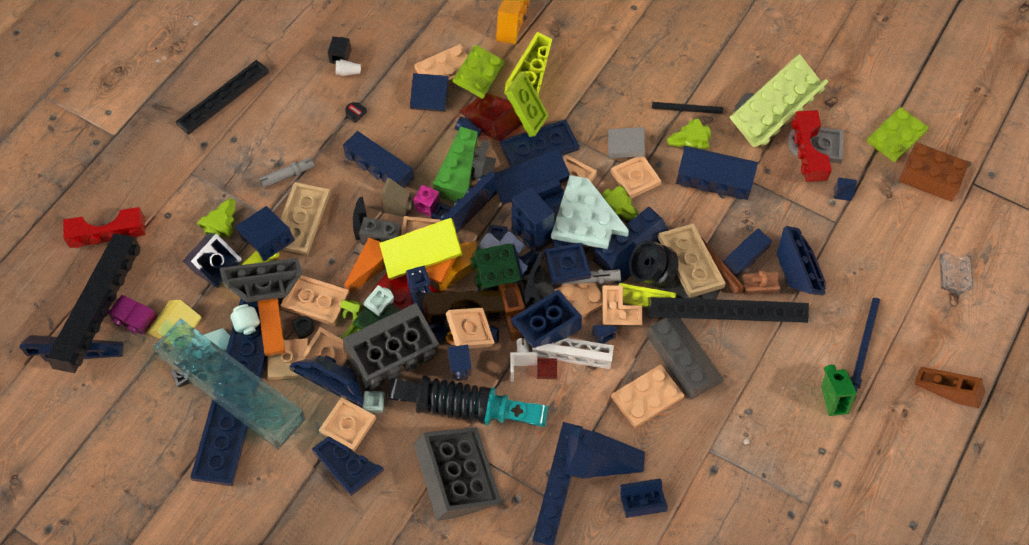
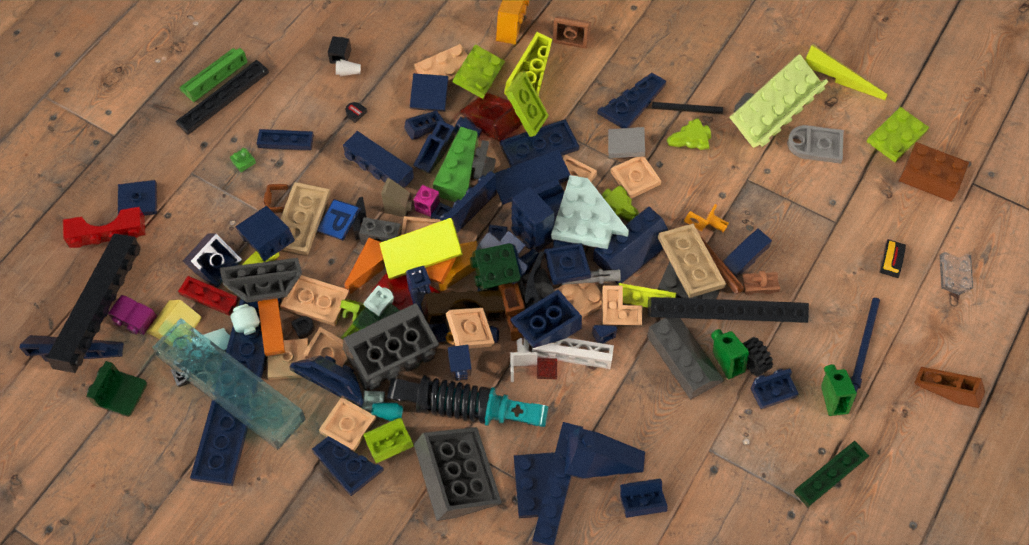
(116, 390): none -> dark green bracket
(140, 195): none -> dark blue plate
(208, 295): none -> red plate
(214, 74): none -> bright green fence
(220, 220): lime rock -> none
(242, 159): none -> bright green tile
(268, 196): none -> dark orange piece
(285, 139): none -> dark blue plate
(289, 171): light grey pin -> none
(338, 219): none -> blue piece
(387, 411): none -> teal cone
(388, 440): none -> lime bracket
(415, 131): none -> dark blue slope
(435, 146): none -> dark blue slope
(531, 481): none -> dark blue wing
(571, 32): none -> nougat slope
(632, 102): none -> dark blue wing
(647, 396): light nougat plate -> none
(653, 264): black wheel -> none
(711, 219): none -> light orange bracket
(716, 173): dark blue slope -> none
(729, 353): none -> green torso
(758, 357): none -> black tyre
(774, 388): none -> dark blue bracket
(800, 263): dark blue wedge -> none
(814, 164): red arch -> none
(826, 64): none -> neon yellow wedge
(831, 474): none -> dark green plate
(844, 189): dark blue slope -> none
(892, 258): none -> slope

